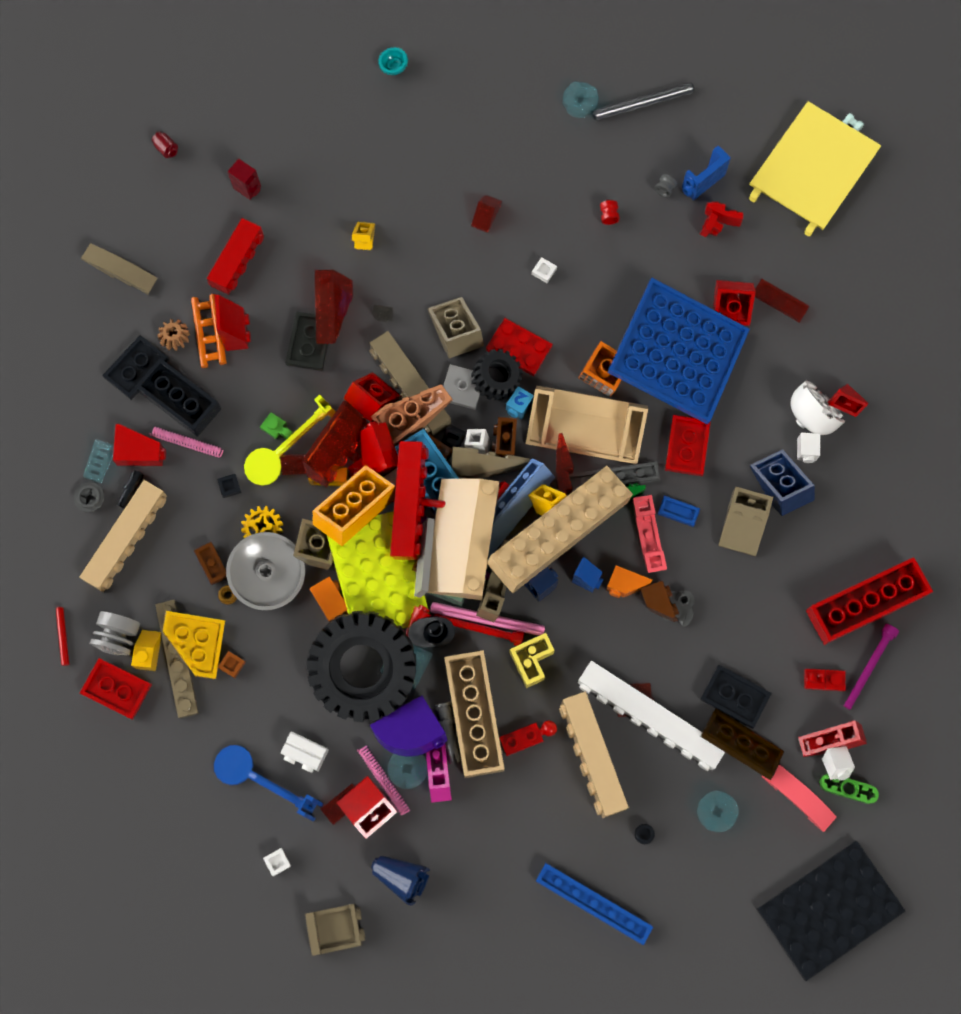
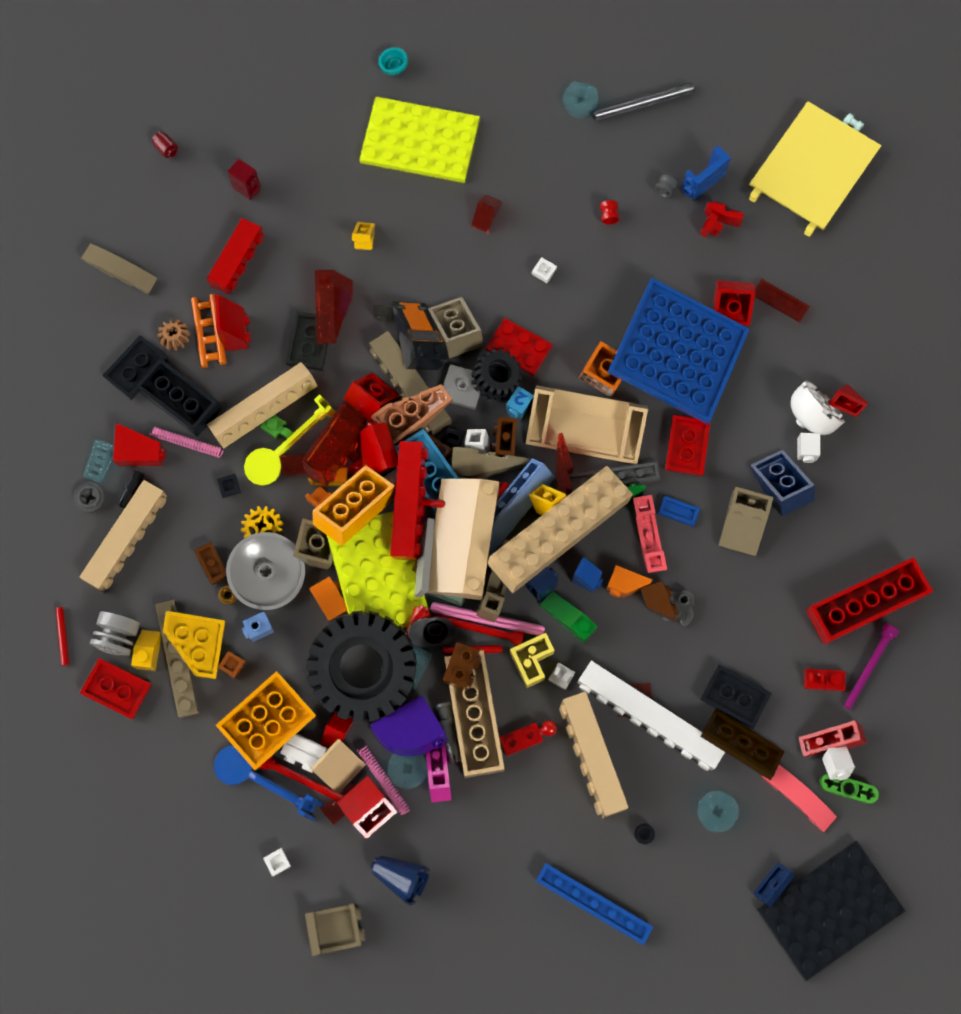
(257, 627): none -> medium blue brick
(262, 405): none -> tan brick
(265, 720): none -> light orange slope
(271, 764): none -> red piece
(317, 496): none -> orange panel
(336, 729): none -> red slope
(338, 766): none -> tan tile
(419, 139): none -> neon yellow plate
(419, 336): none -> black slope
(461, 666): none -> reddish brown brick
(487, 649): none -> red bar
(561, 676): none -> white tile
(569, 617): none -> green slope
(774, 884): none -> dark blue plate

